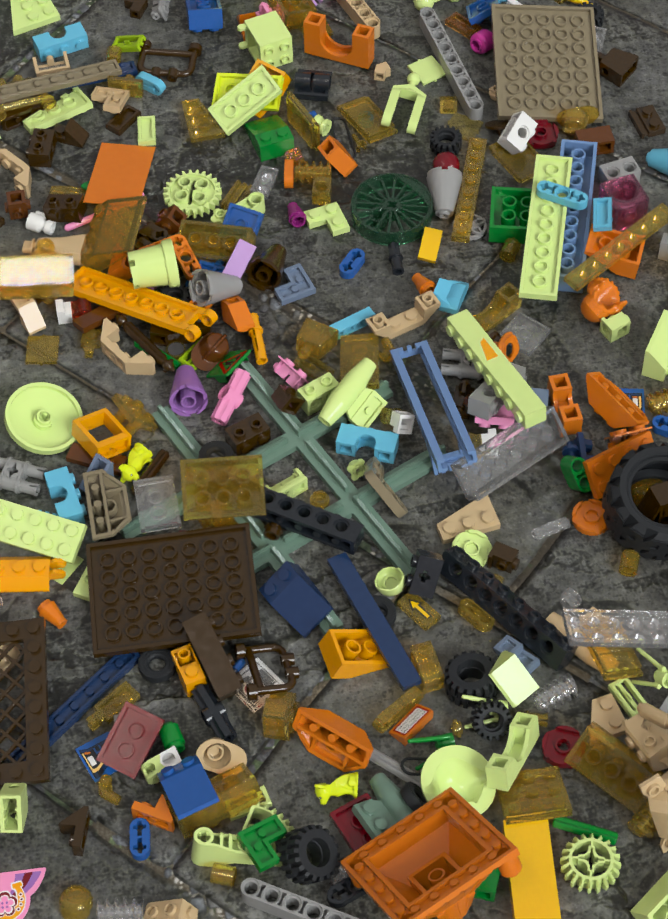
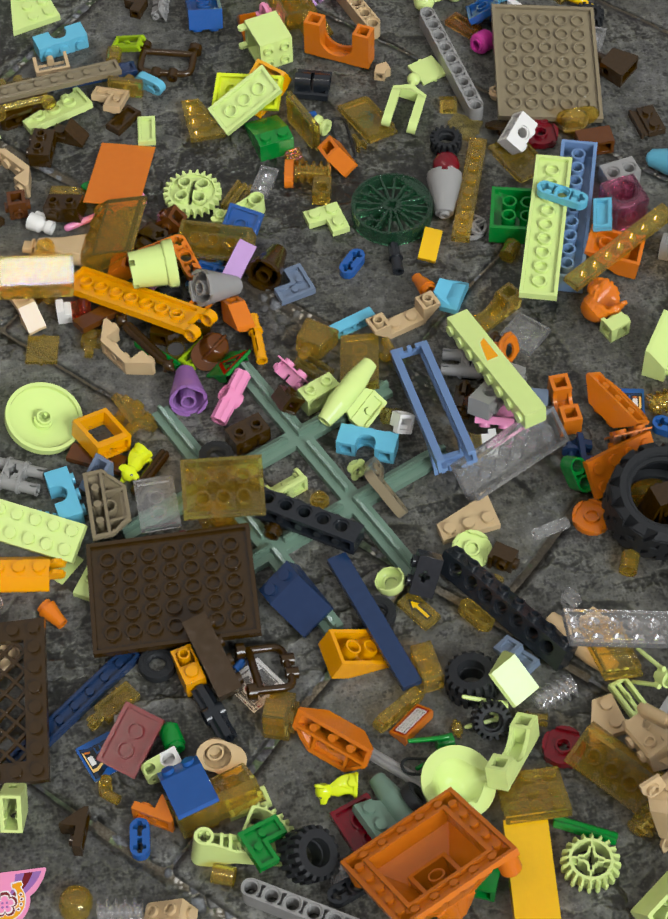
(296, 215): magenta cone -> none

